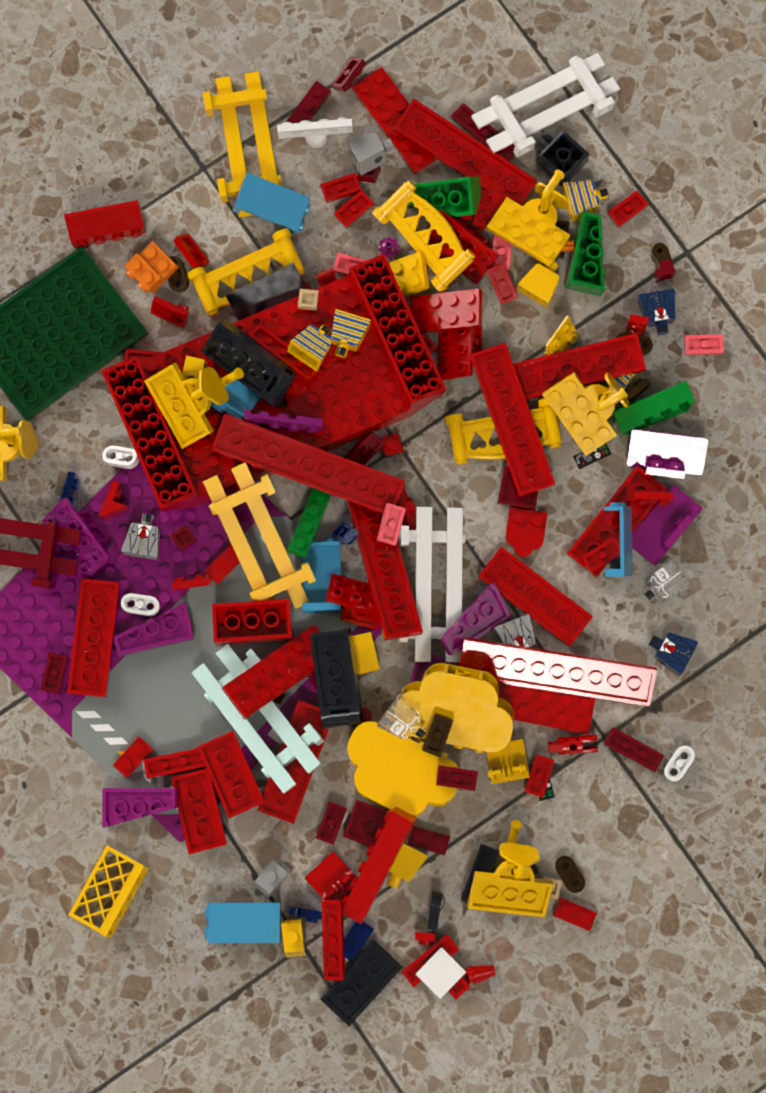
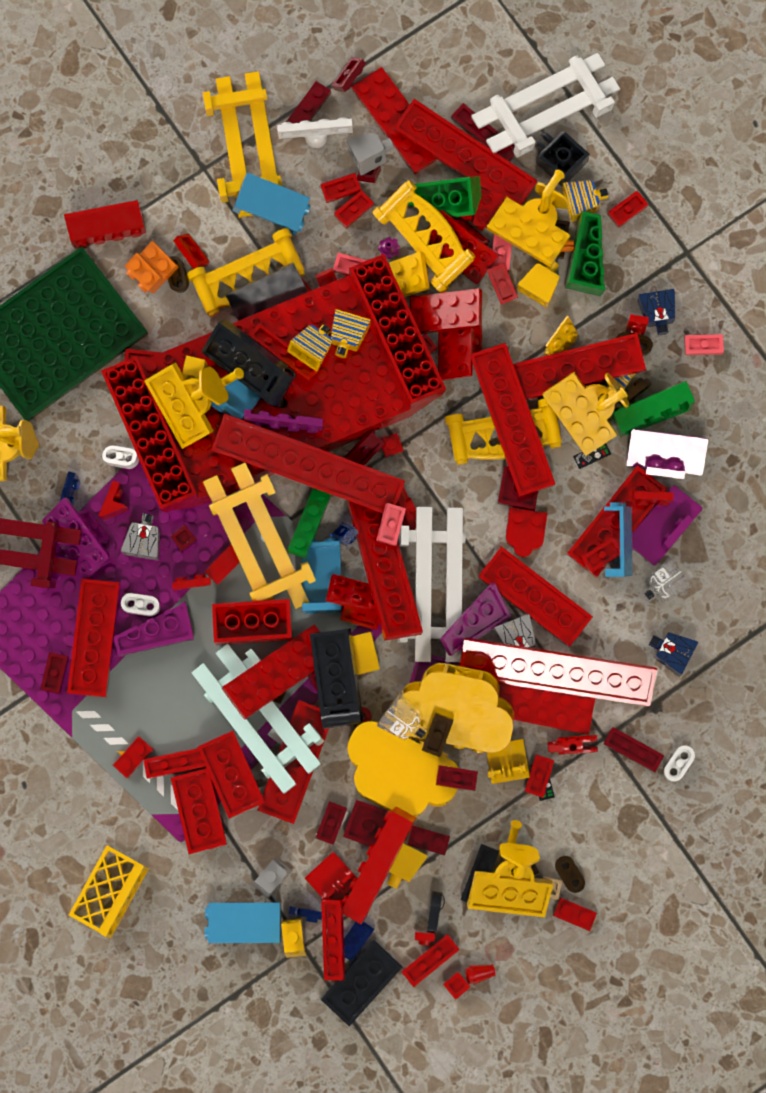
(134, 803): magenta wing -> none
(174, 314): red hinge -> none
(308, 299): tan tile -> none
(440, 972): white sticker -> none
(663, 261): leg -> none

